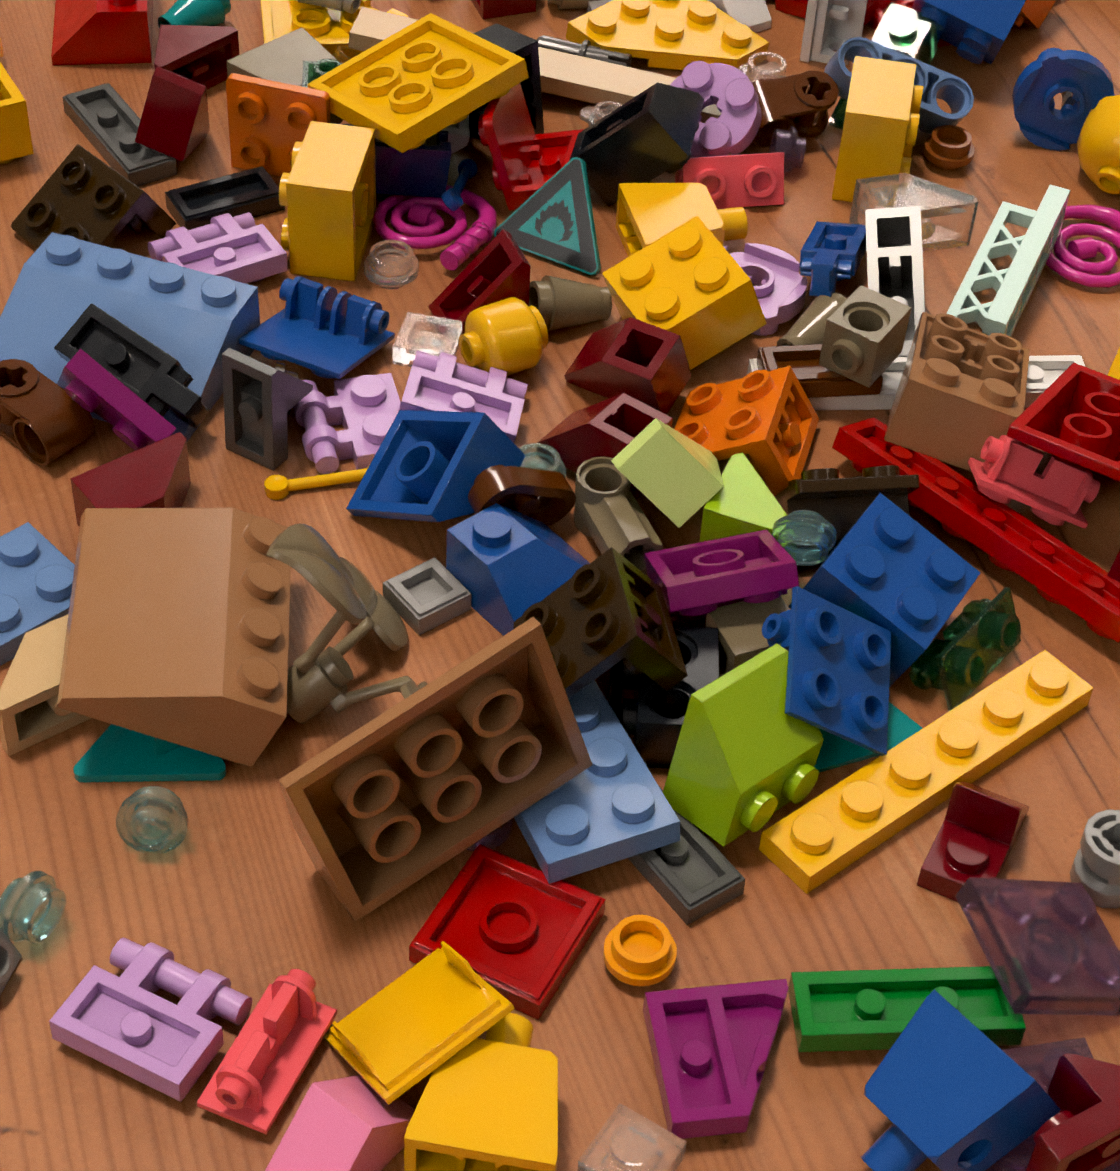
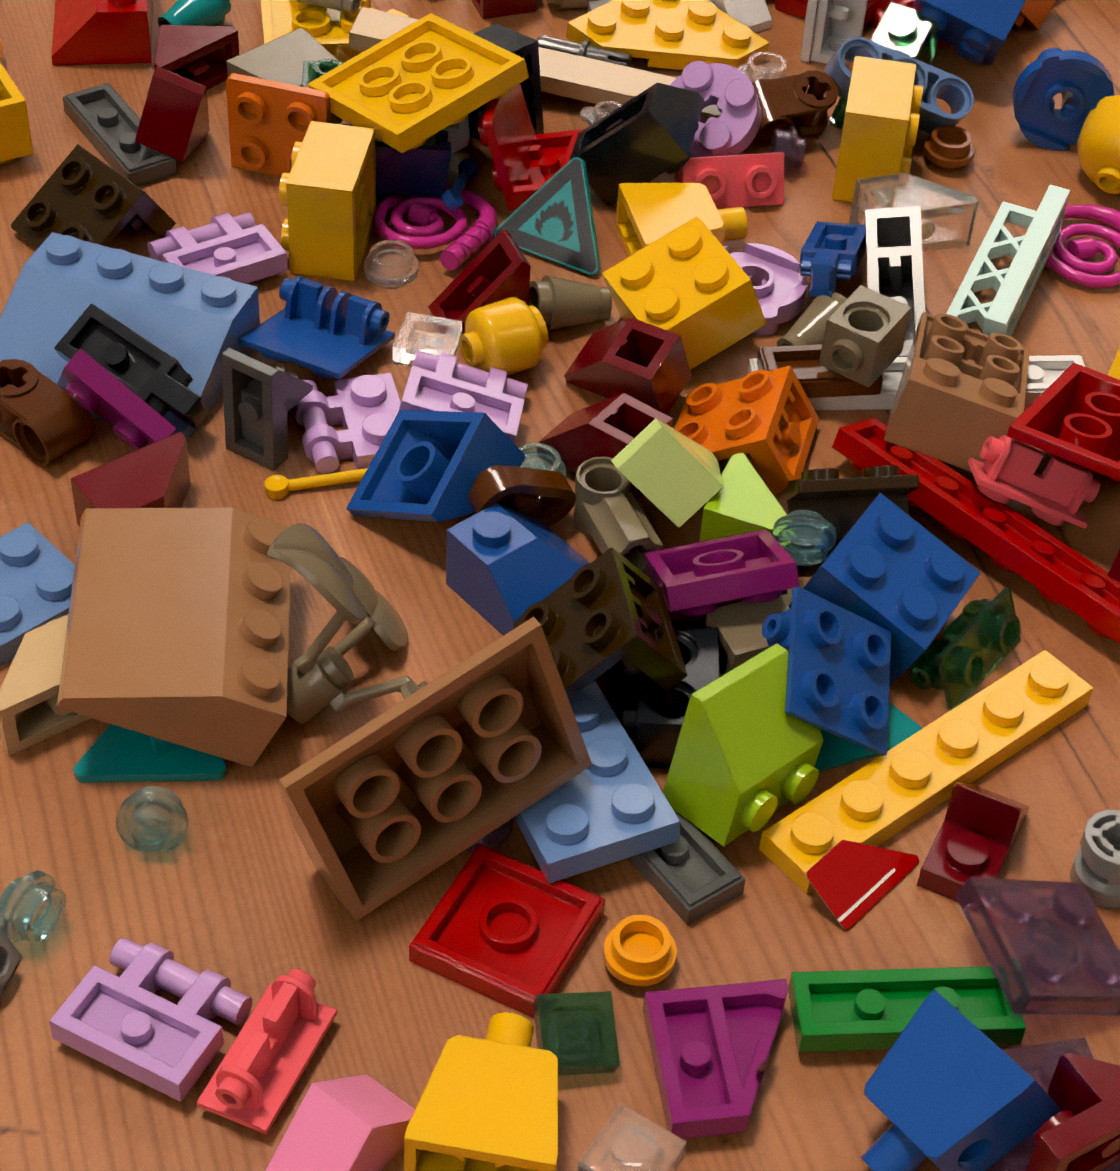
(232, 194): black tile -> none
(417, 1022): yellow piece -> none
(427, 596): light grey tile -> none
(578, 1031): none -> clear green tile
(857, 877): none -> red sticker

